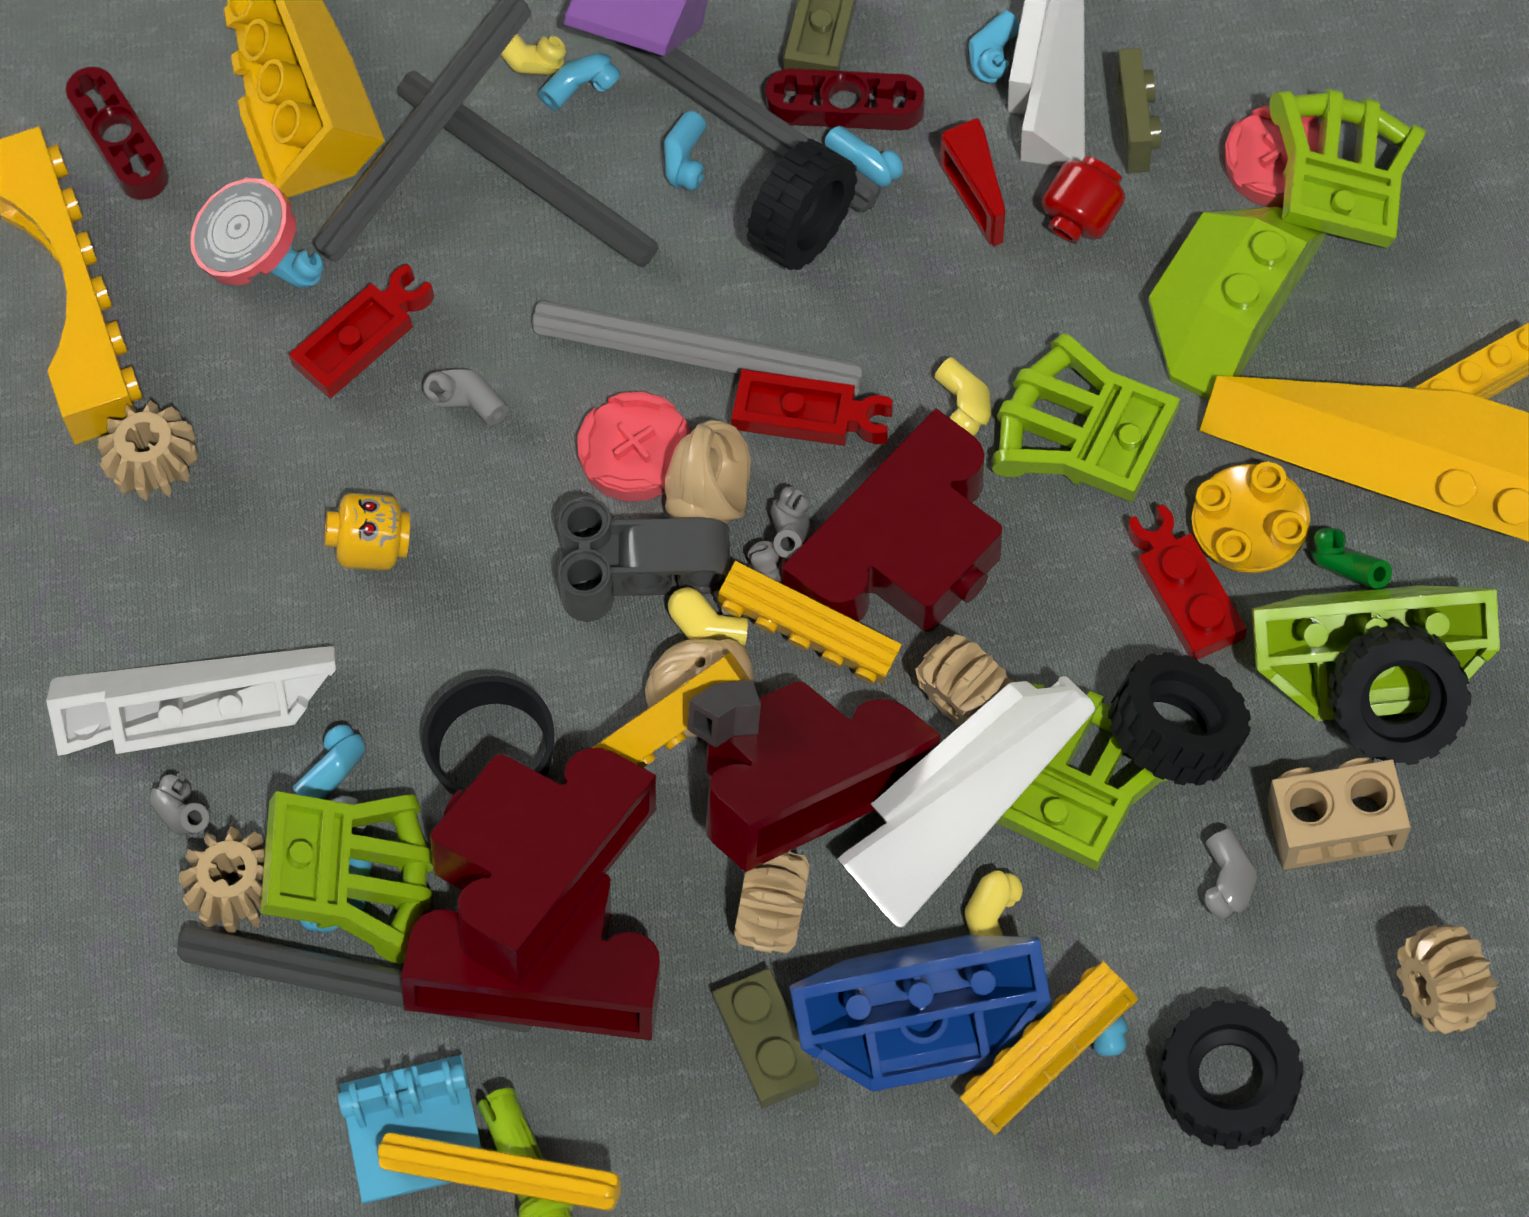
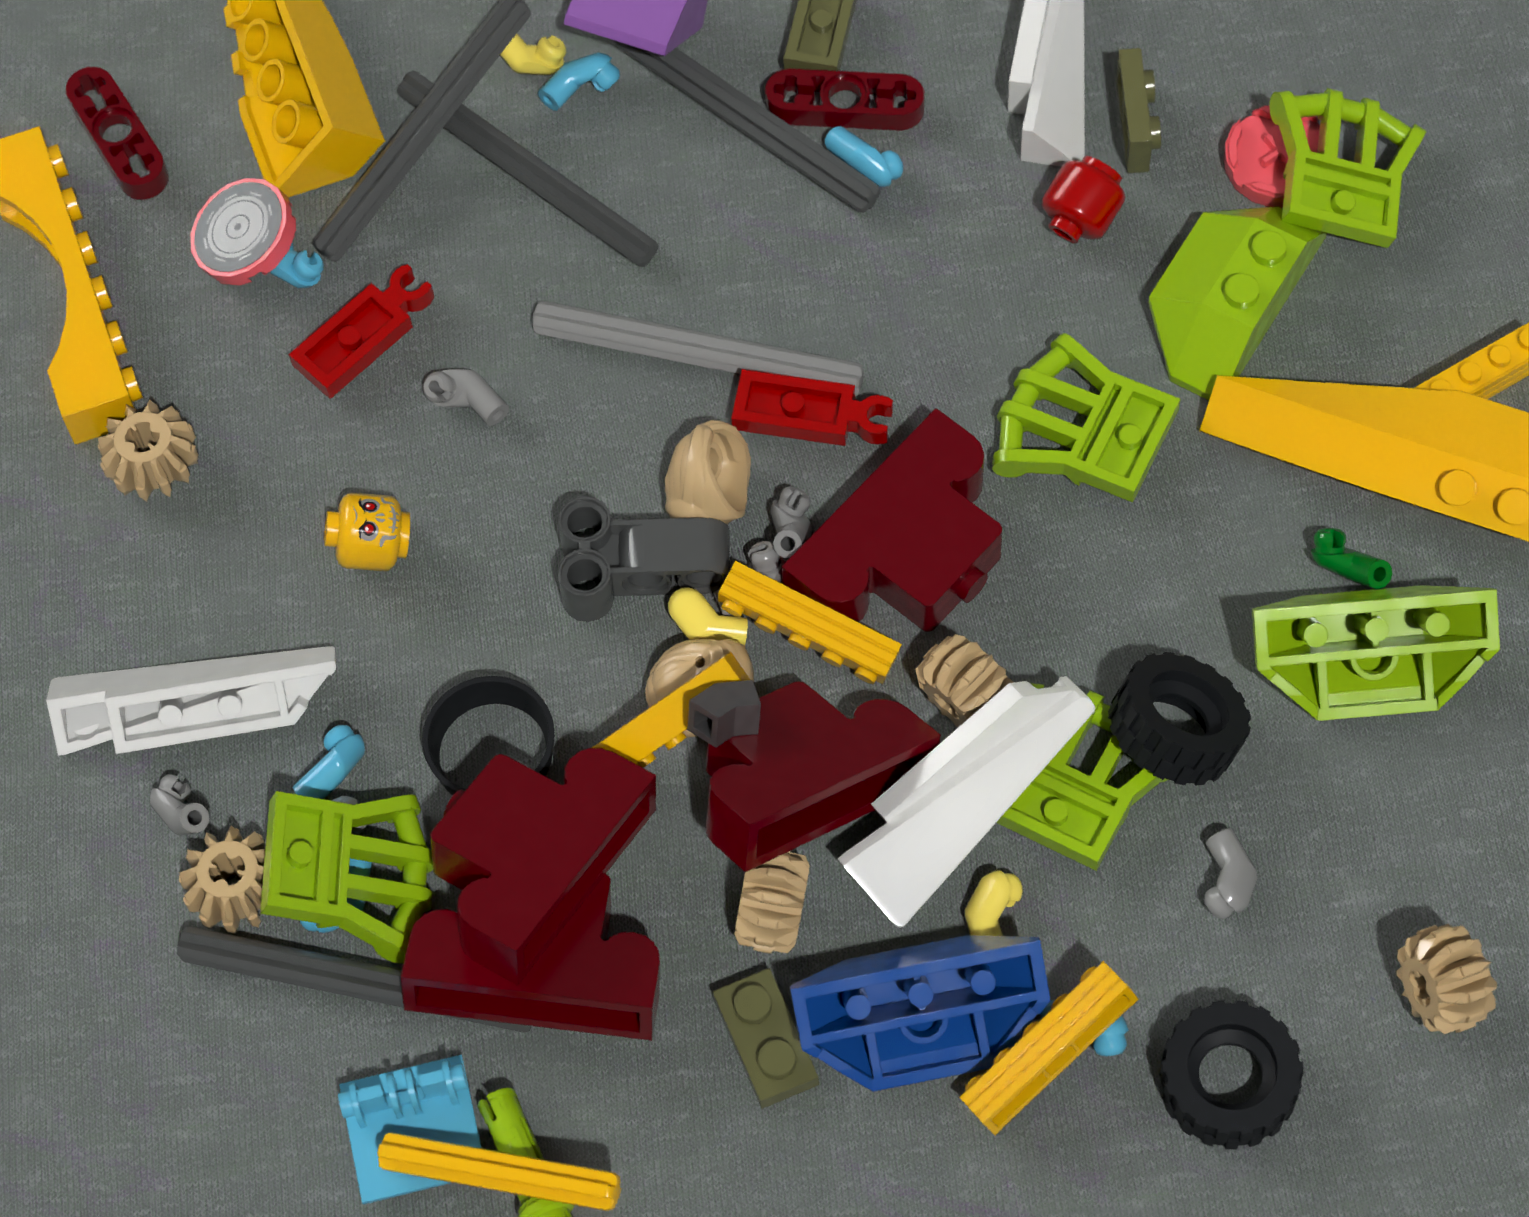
(630, 445): coral tile -> none
(678, 147): medium azure arm -> none
(801, 204): black tyre -> none
(971, 171): red slope -> none
(971, 395): light yellow arm -> none
(987, 47): medium azure arm -> none
(1186, 587): red plate -> none
(1250, 517): yellow dish -> none
(1343, 828): tan brick -> none
(1409, 739): black tyre -> none

